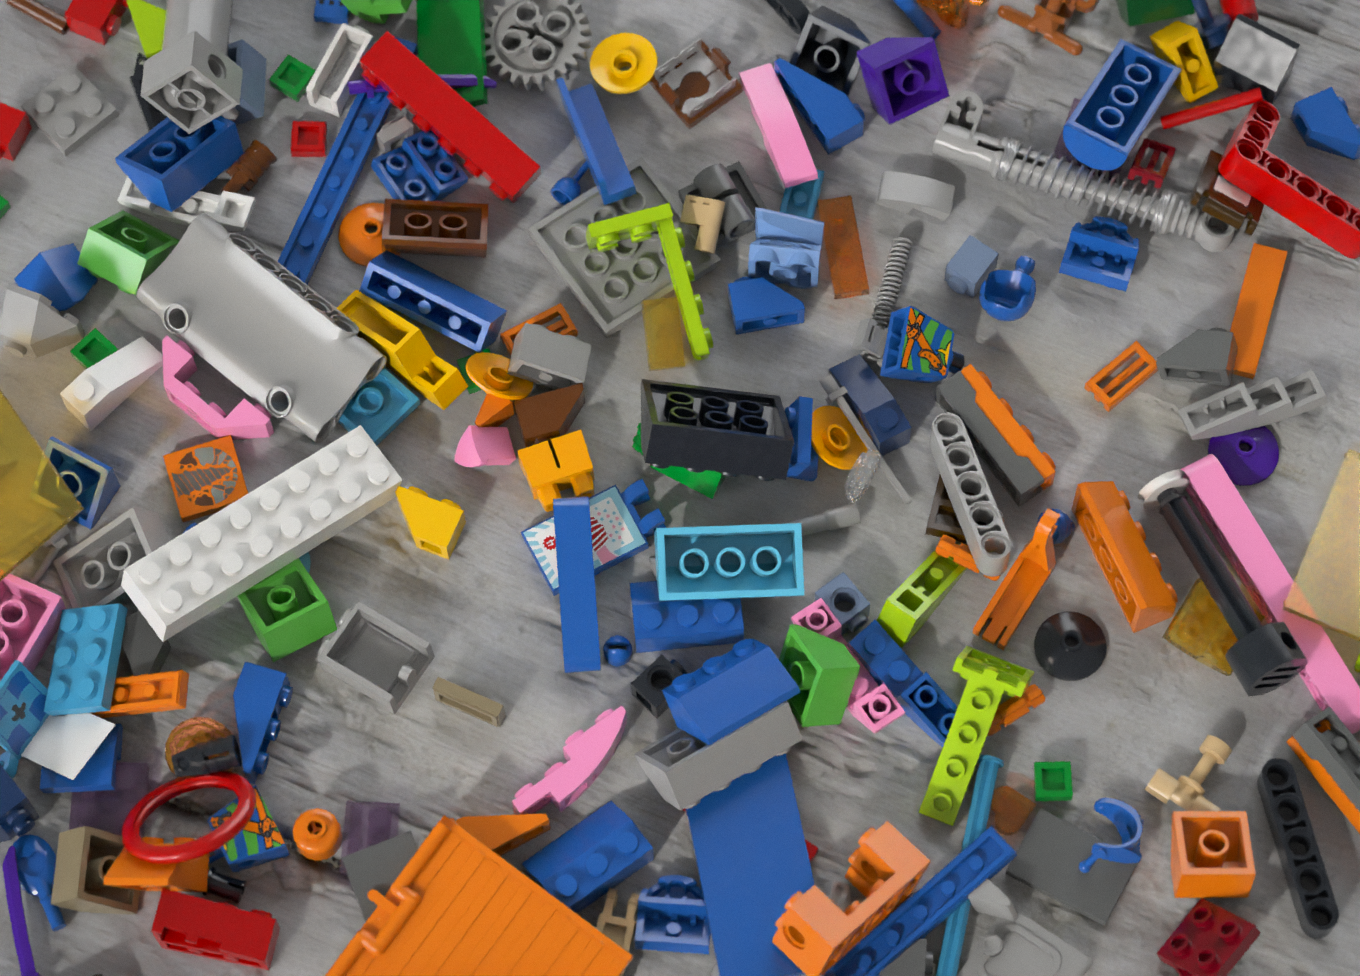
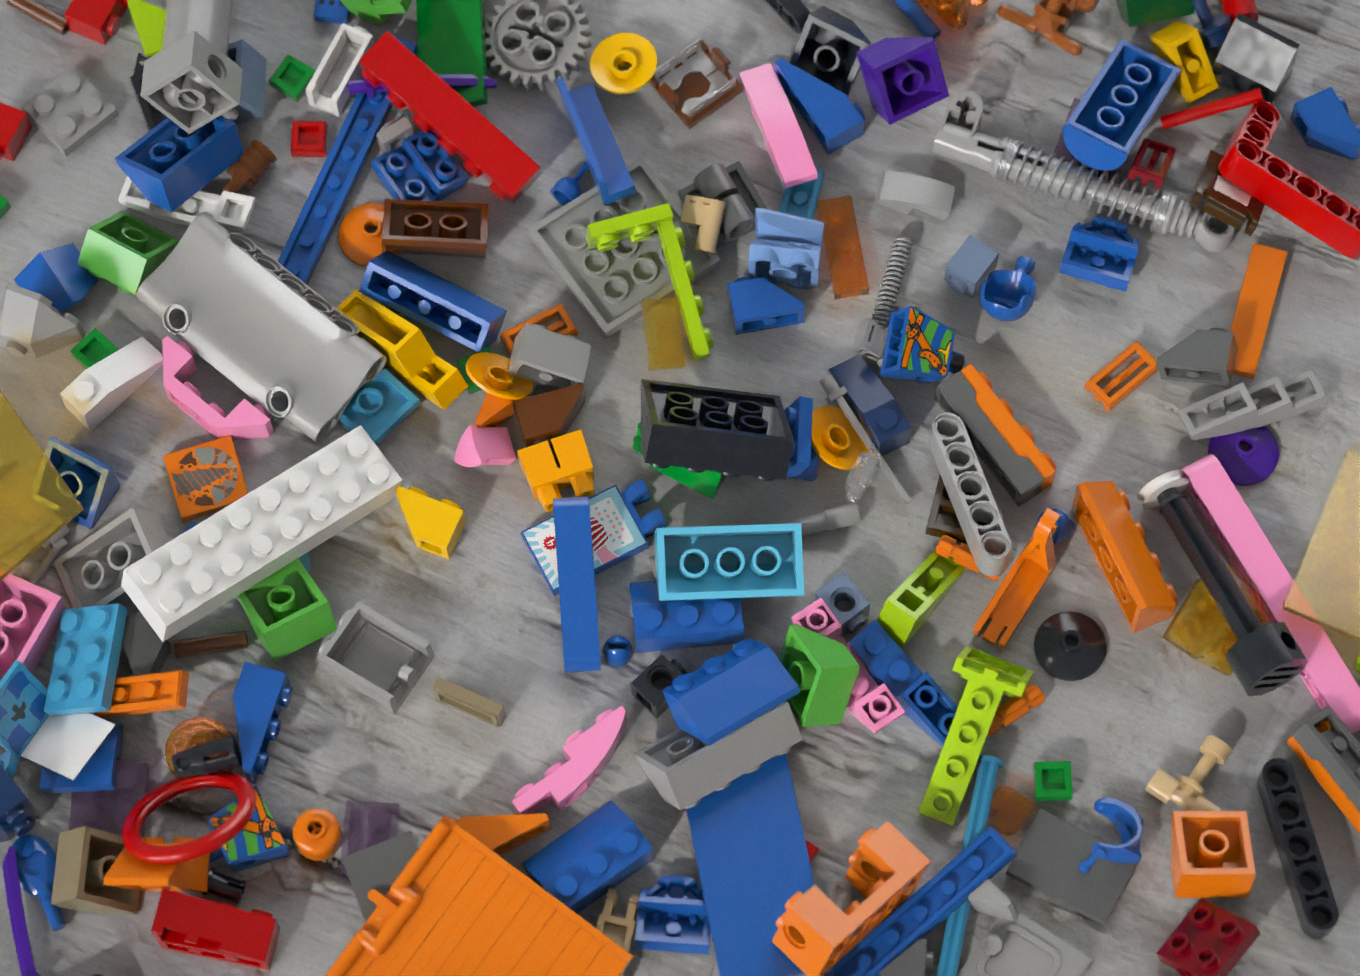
(210, 644): none -> reddish brown piece

